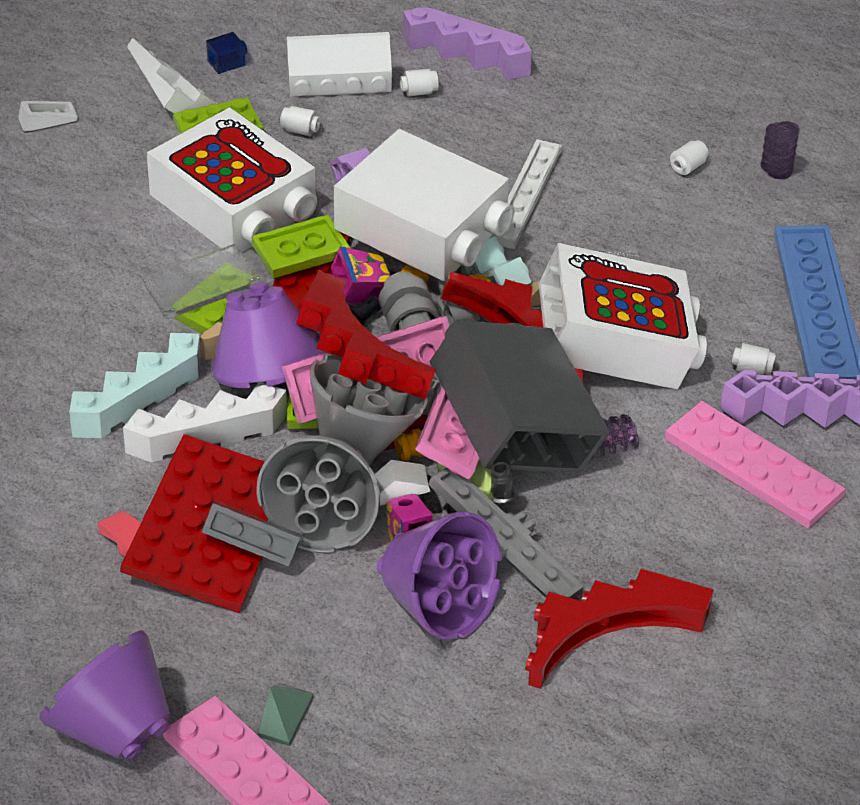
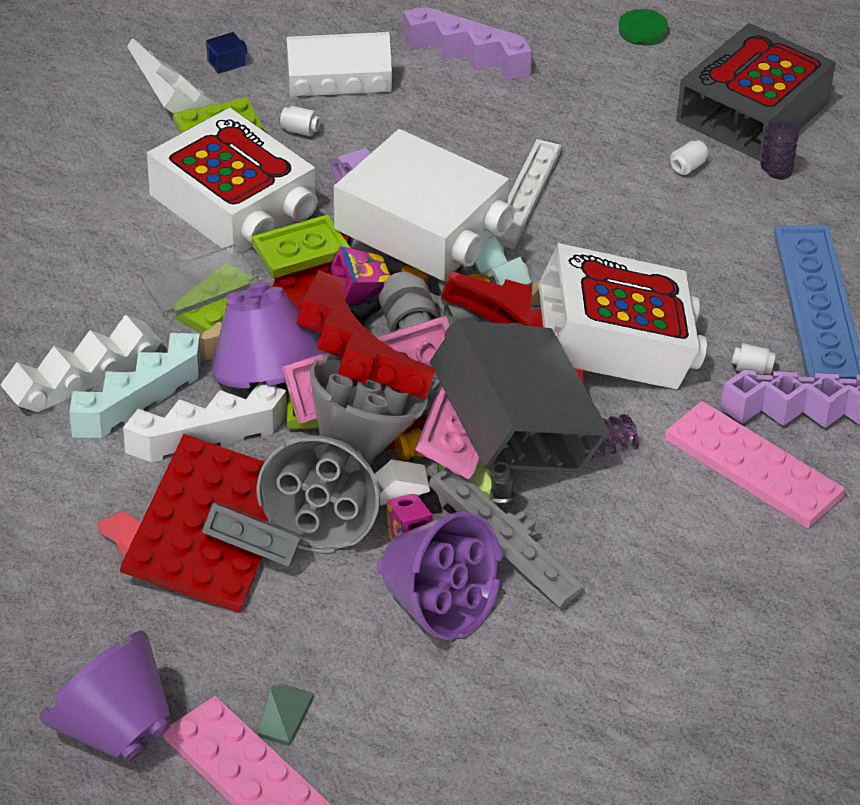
(44, 114): white slope -> none
(82, 370): none -> white brick
(419, 82): white brick -> none
(607, 608): red arch -> none
(643, 26): none -> green tile
(751, 84): none -> dark grey brick

